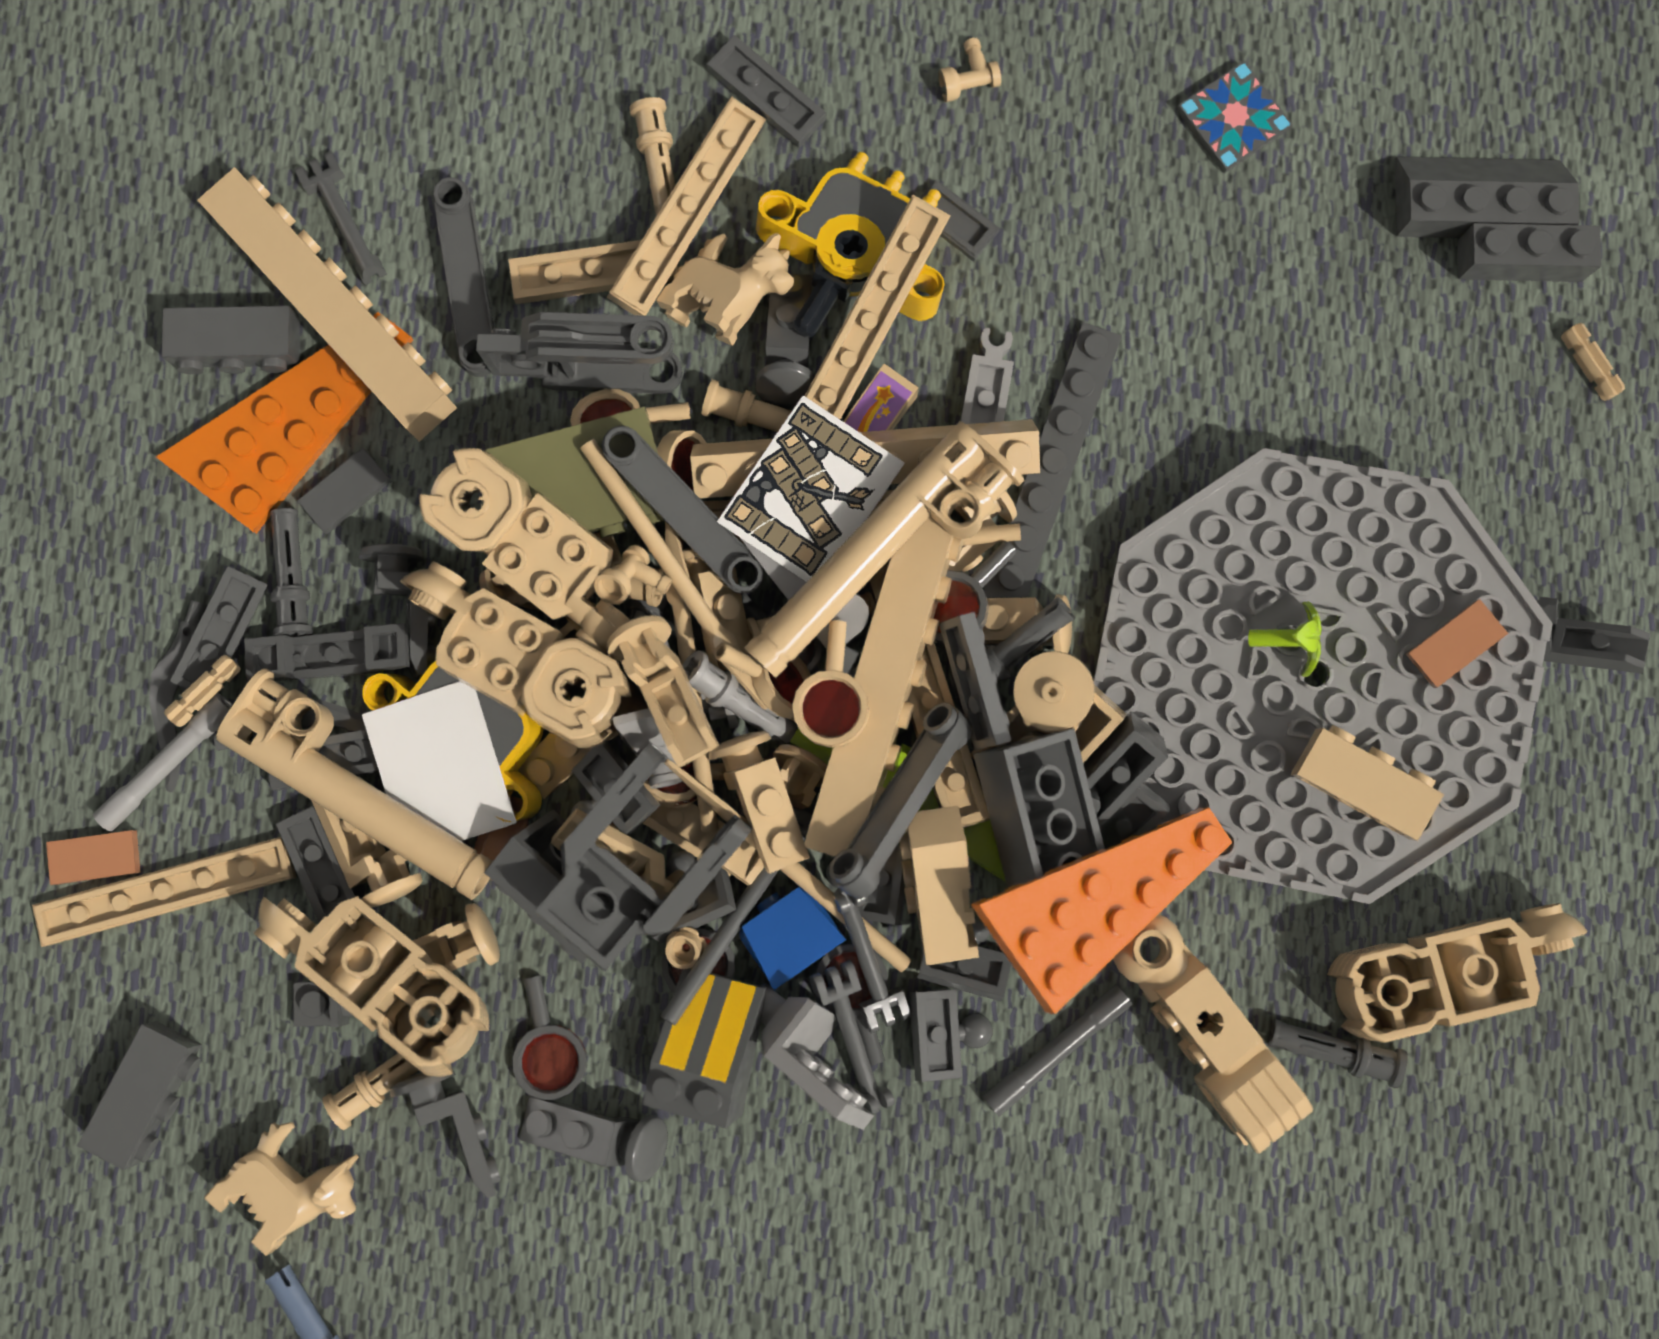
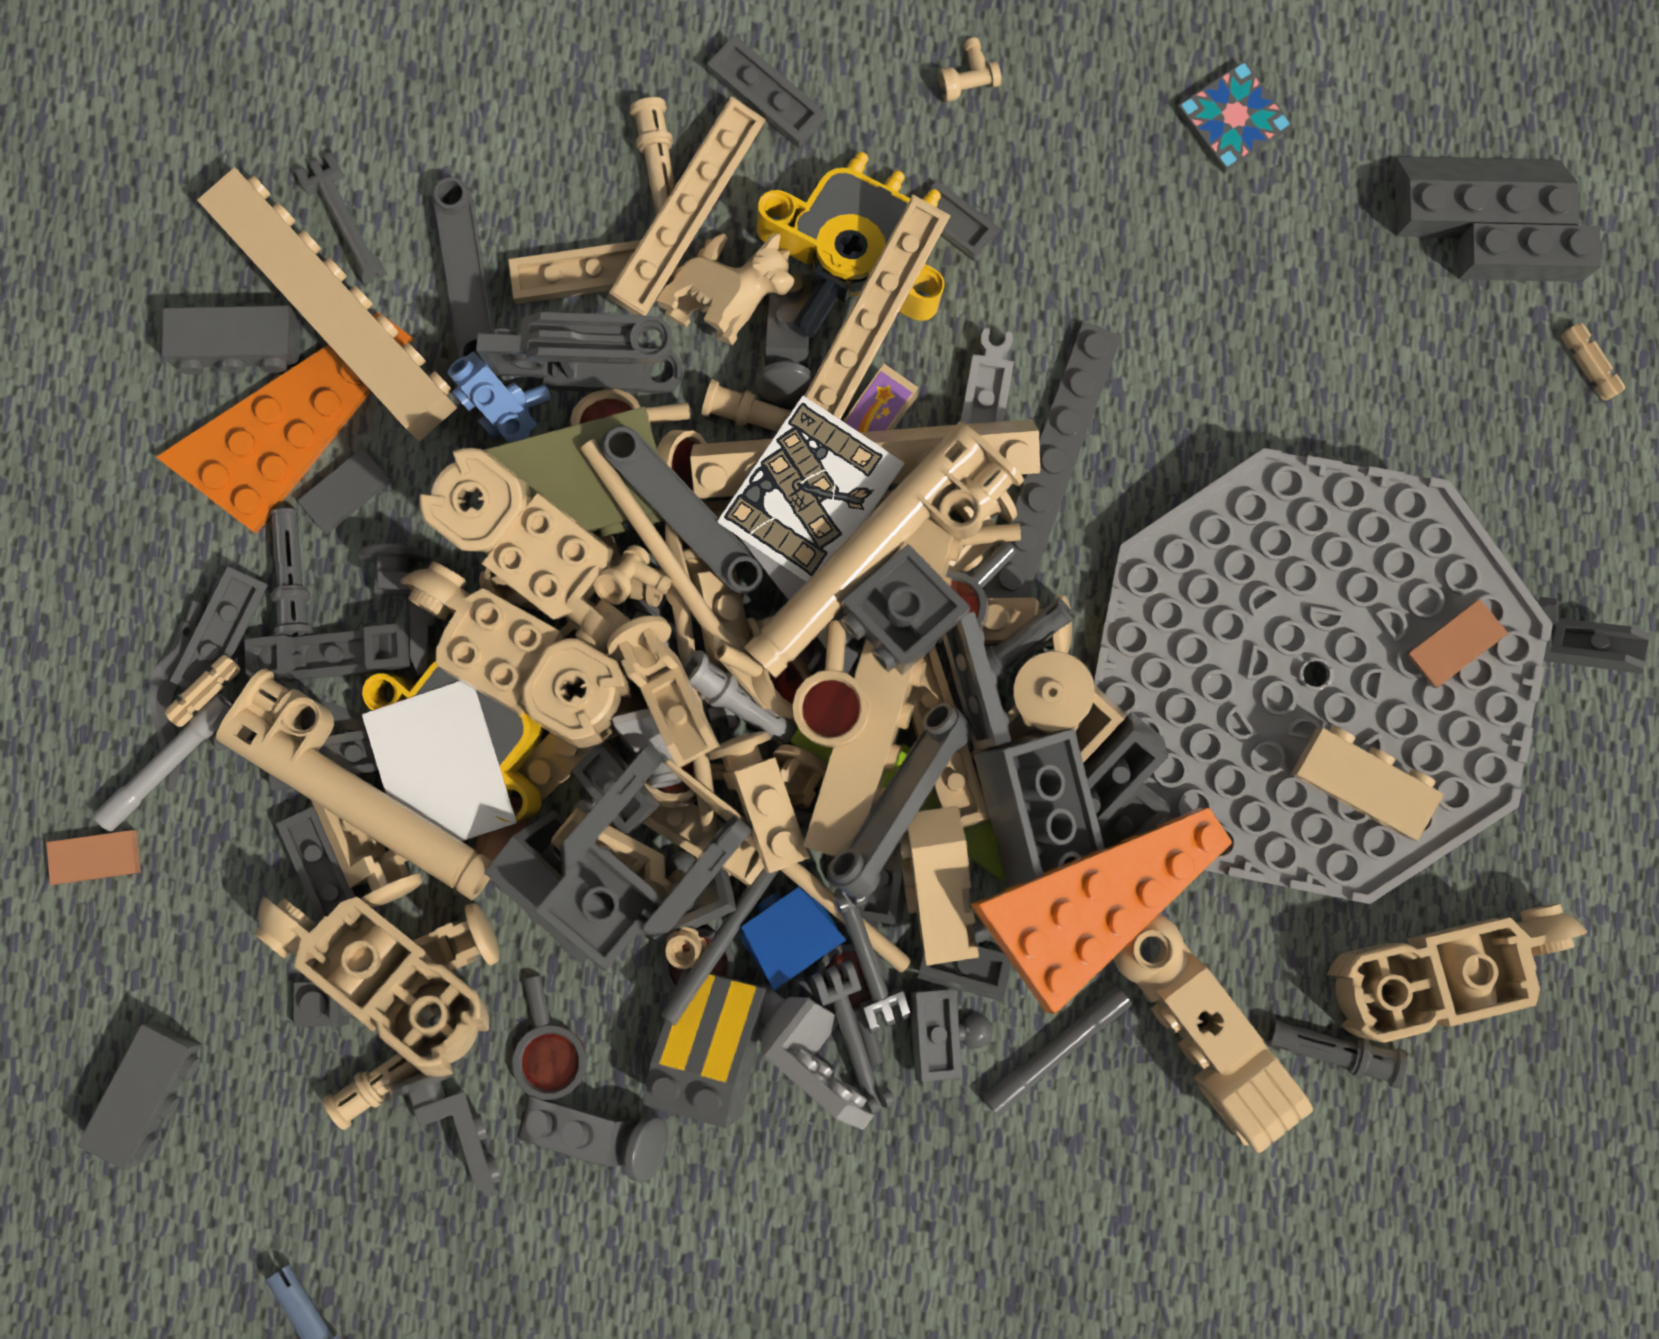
(163, 891): tan tile -> none
(279, 1193): tan animal -> none
(503, 407): none -> medium blue brick
(902, 610): none -> dark grey plate
(1304, 636): lime plant -> none

